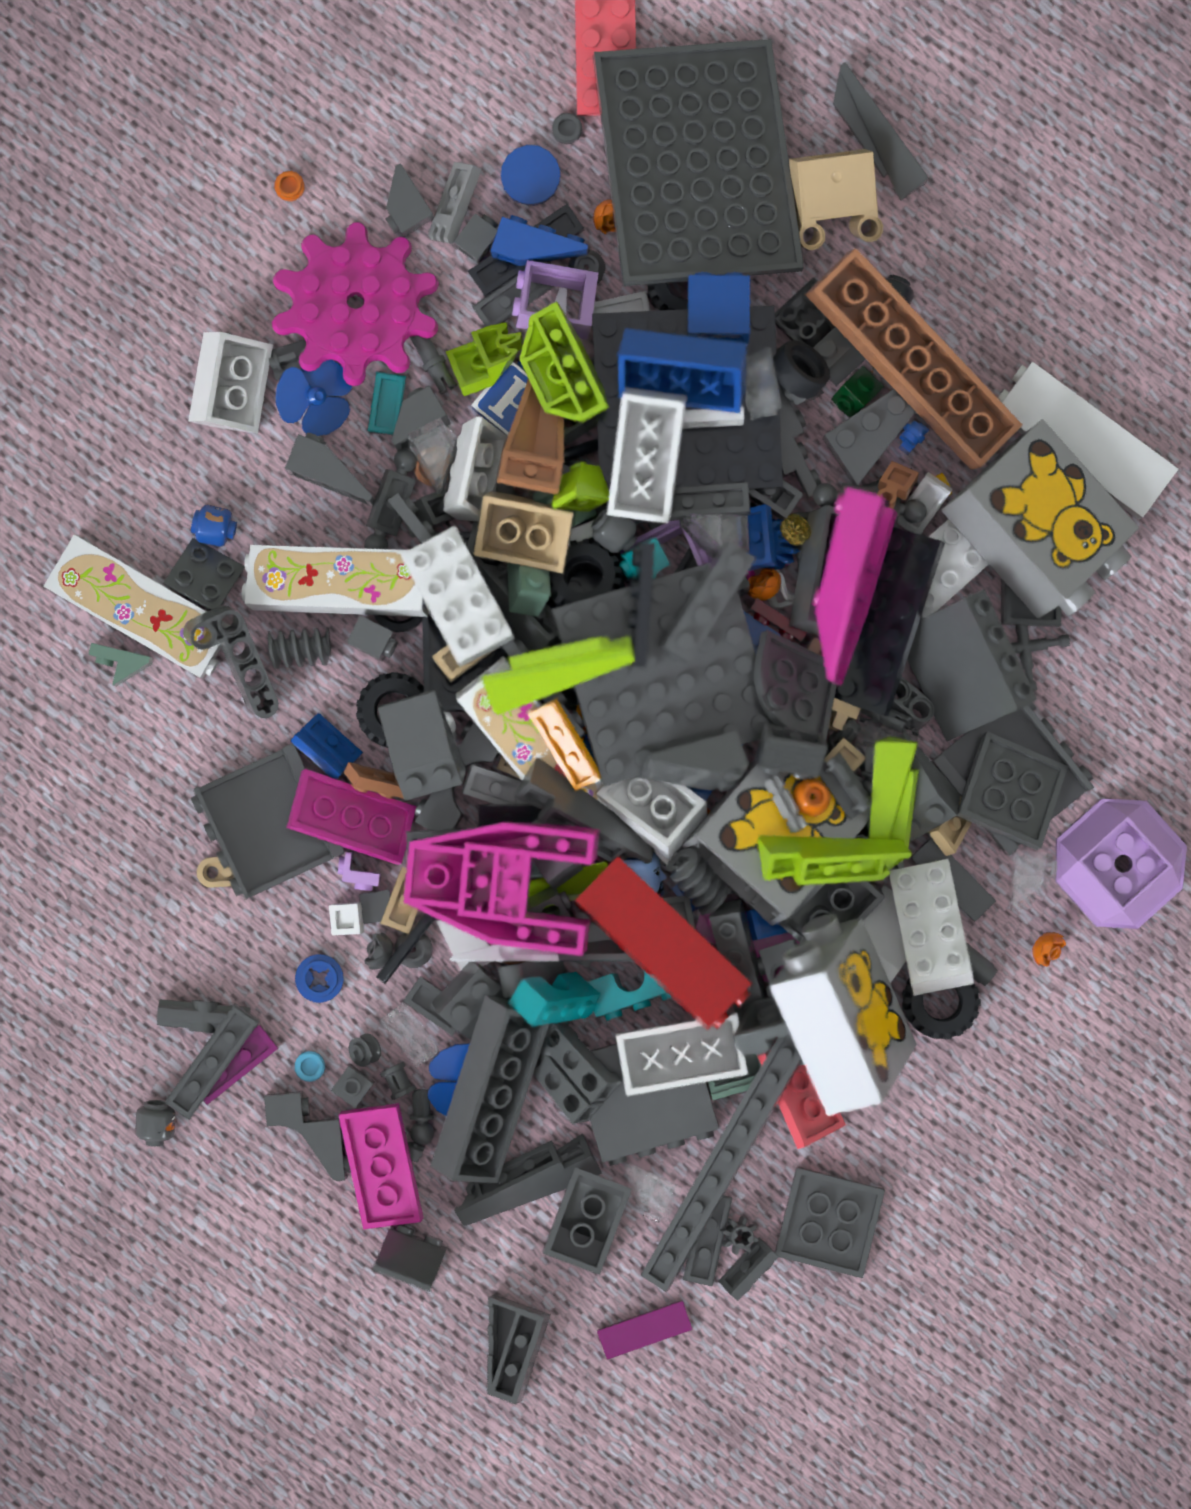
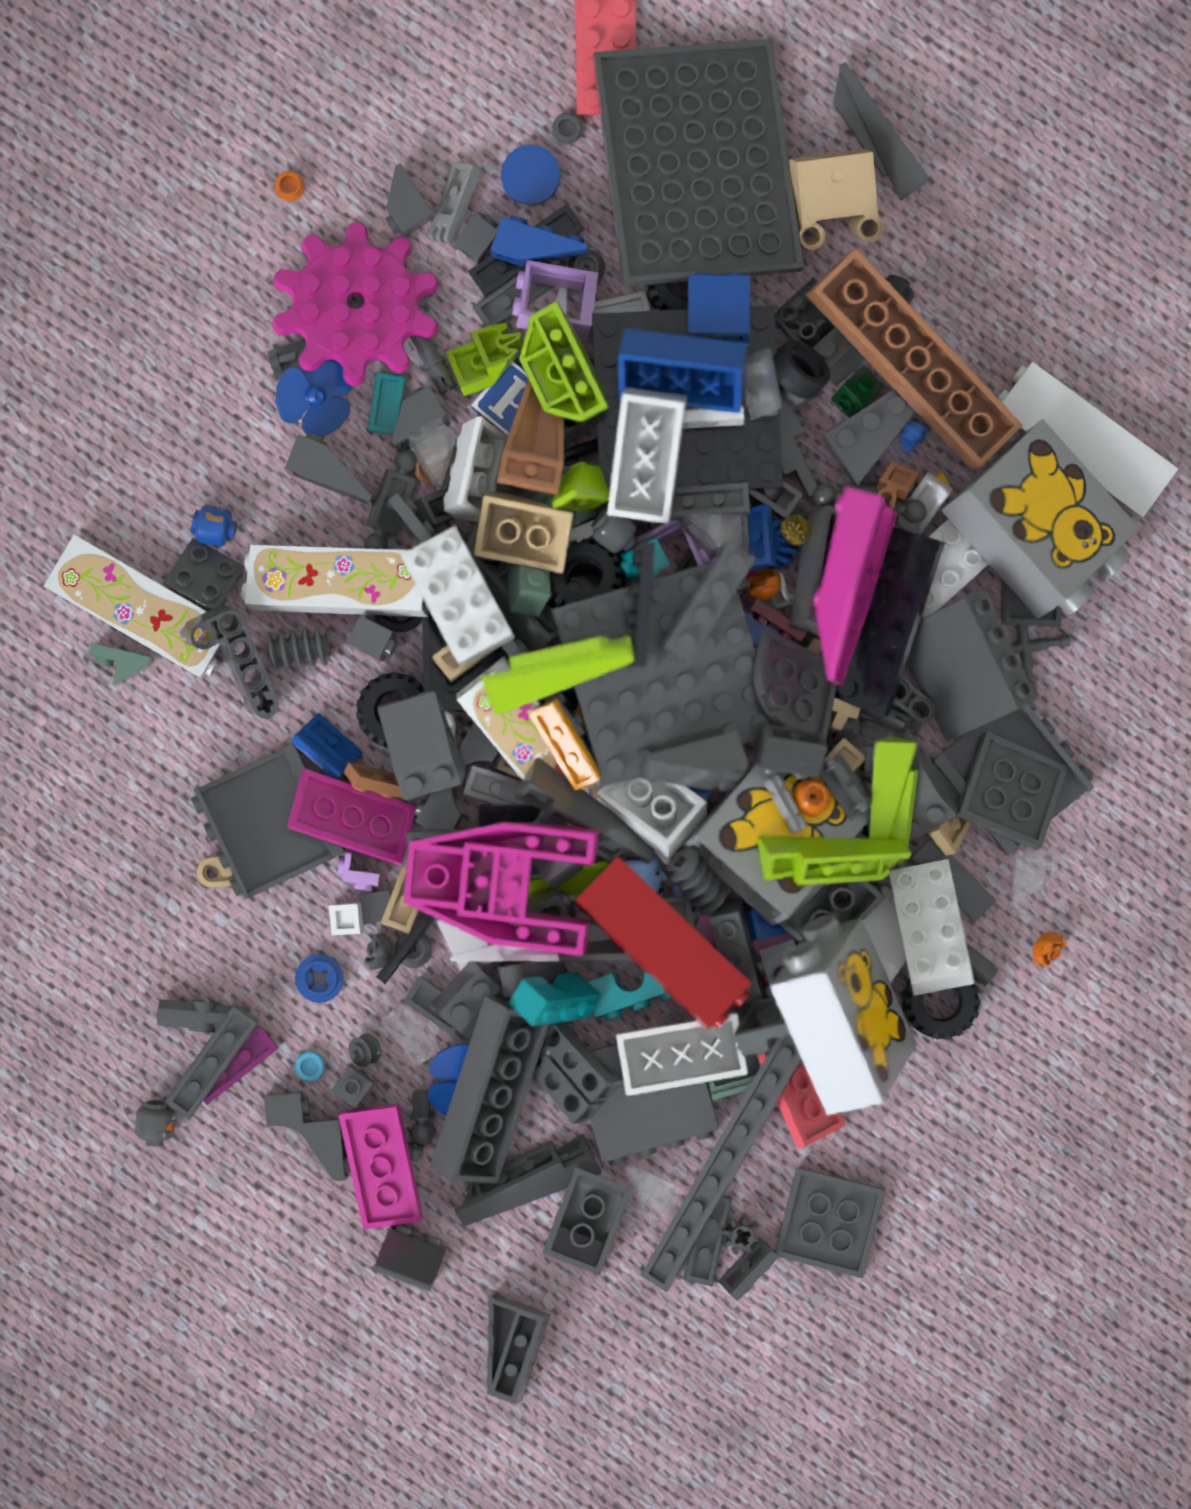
(230, 382): white slope -> none
(398, 1080): dark grey bush -> none
(603, 217): orange plate -> none
(644, 1329): magenta tile -> none
(1088, 857): lavender piece -> none

